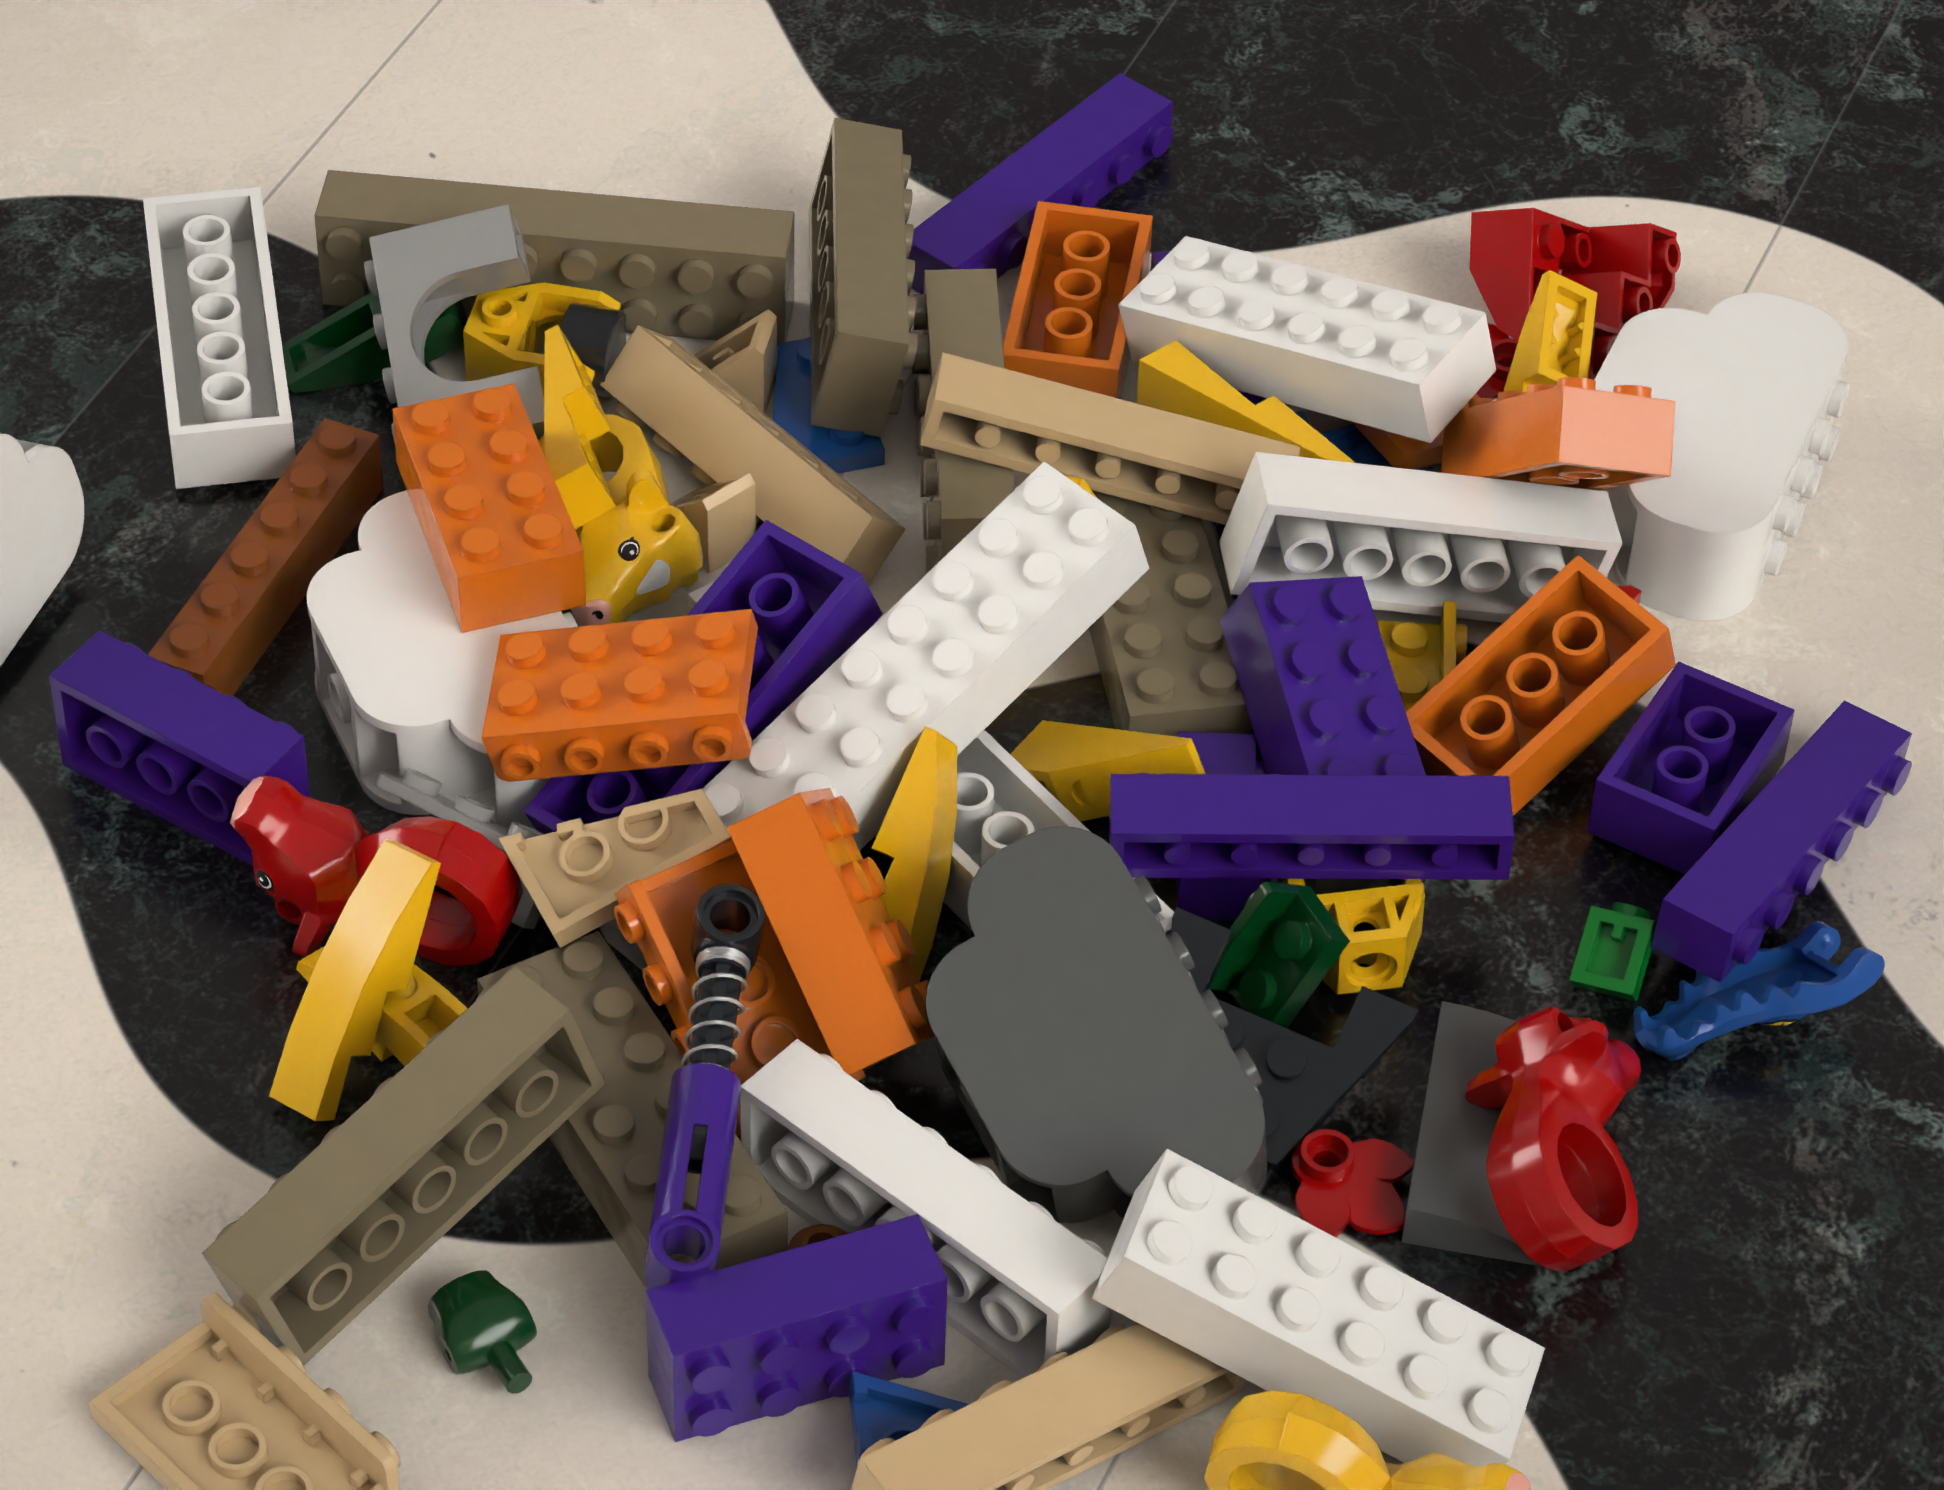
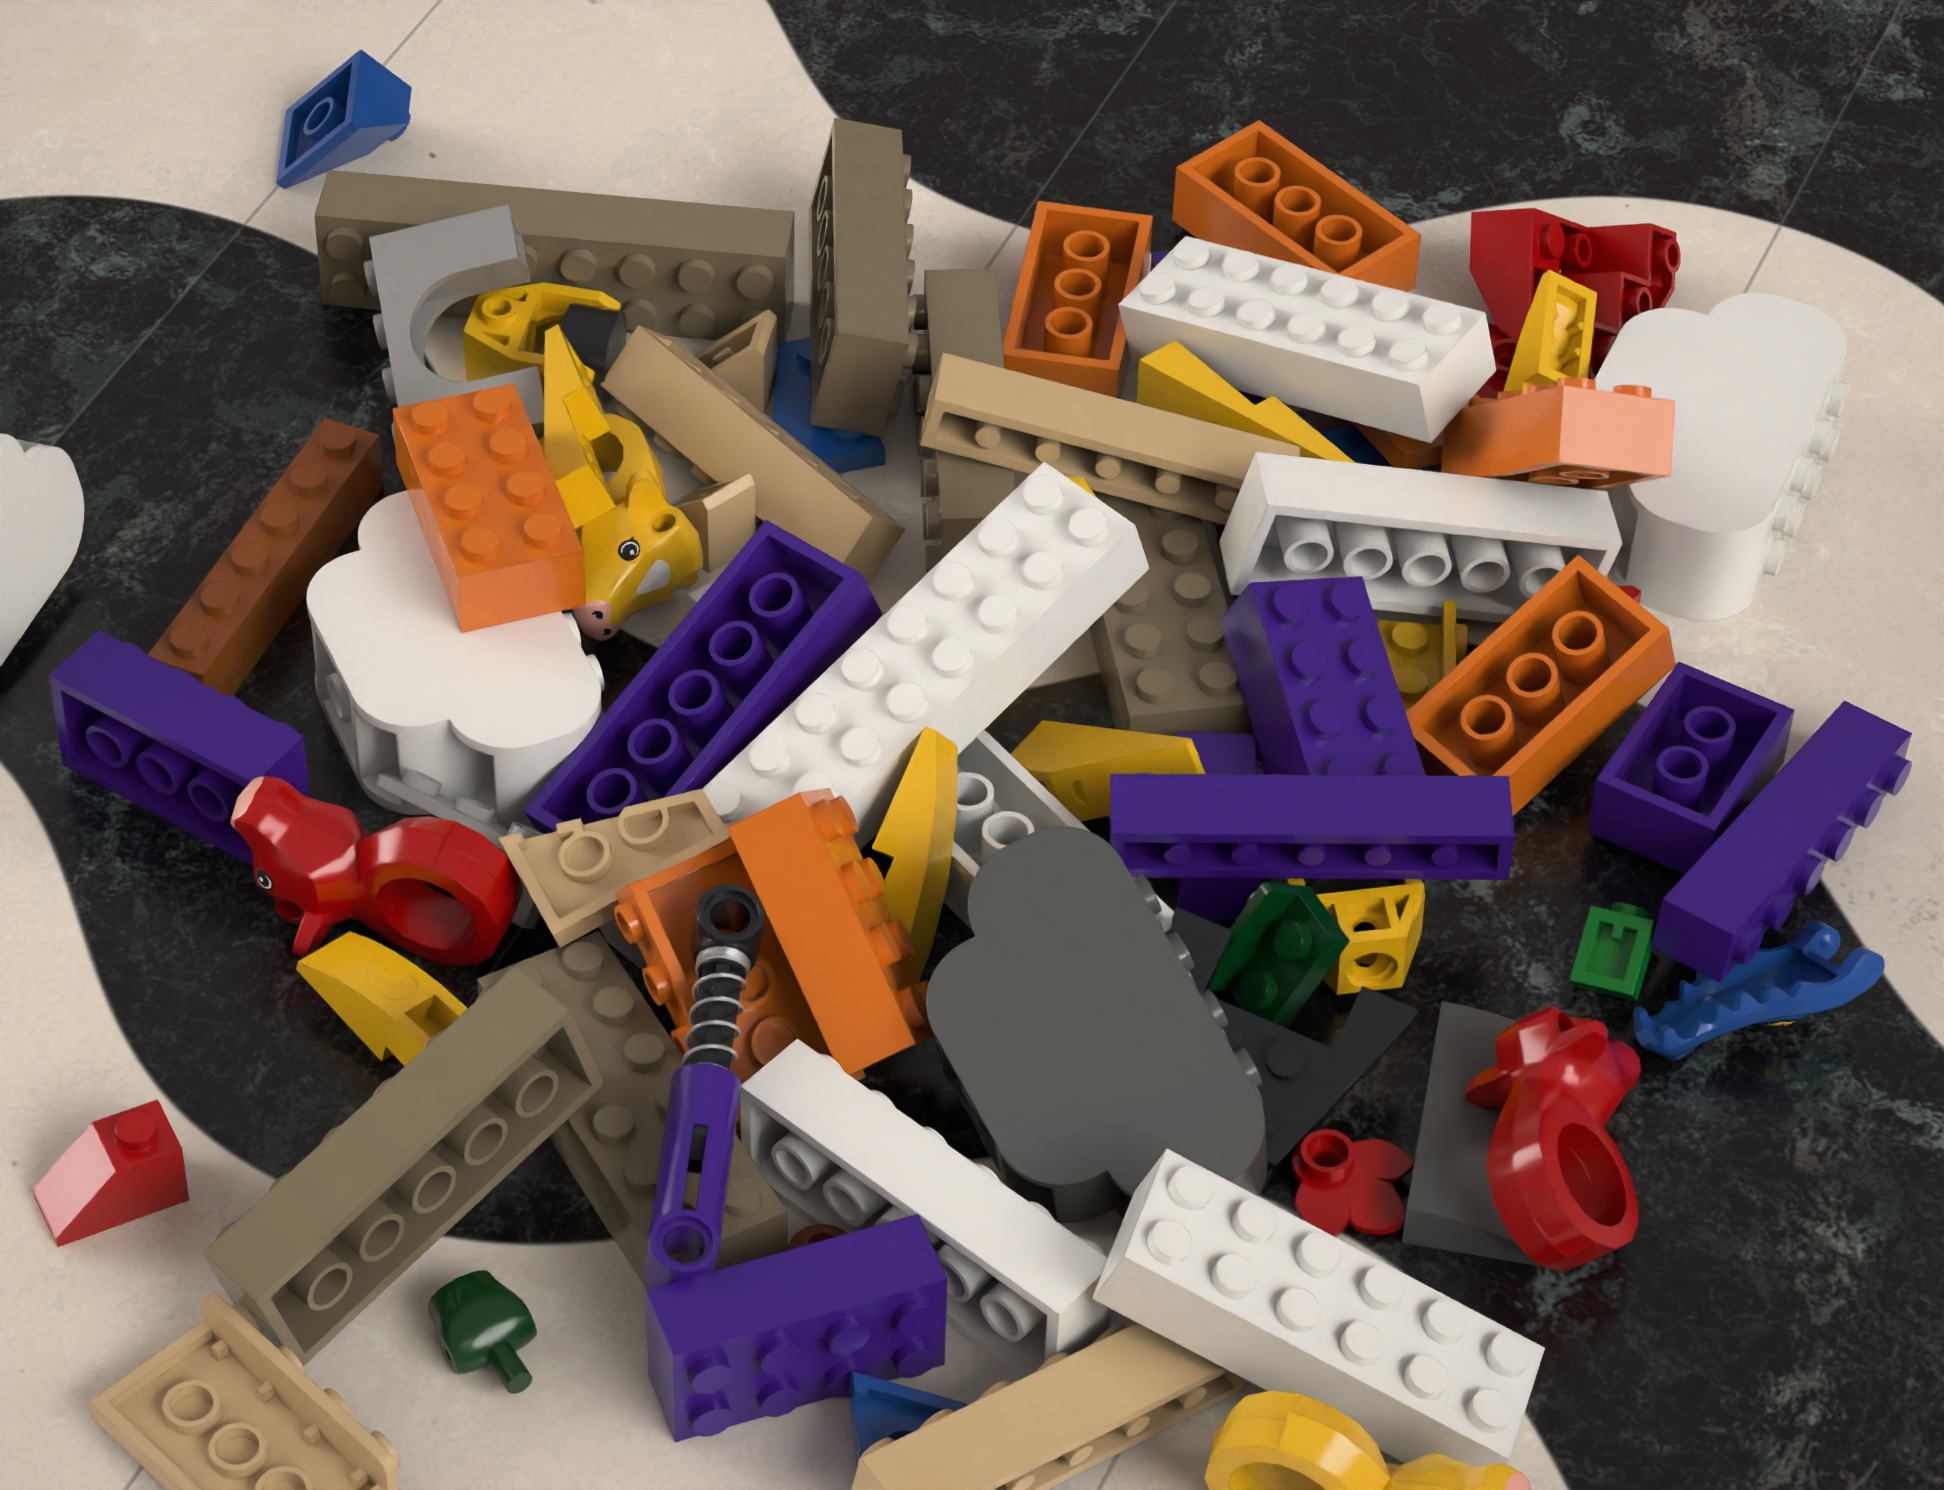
(113, 1175): none -> red slope
(219, 337): white brick -> none
(342, 119): none -> blue slope
(346, 348): dark green slope -> none
(361, 962): yellow slope -> none
(621, 696): orange bracket -> none
(1065, 164): dark purple brick -> none
(1287, 206): none -> orange brick

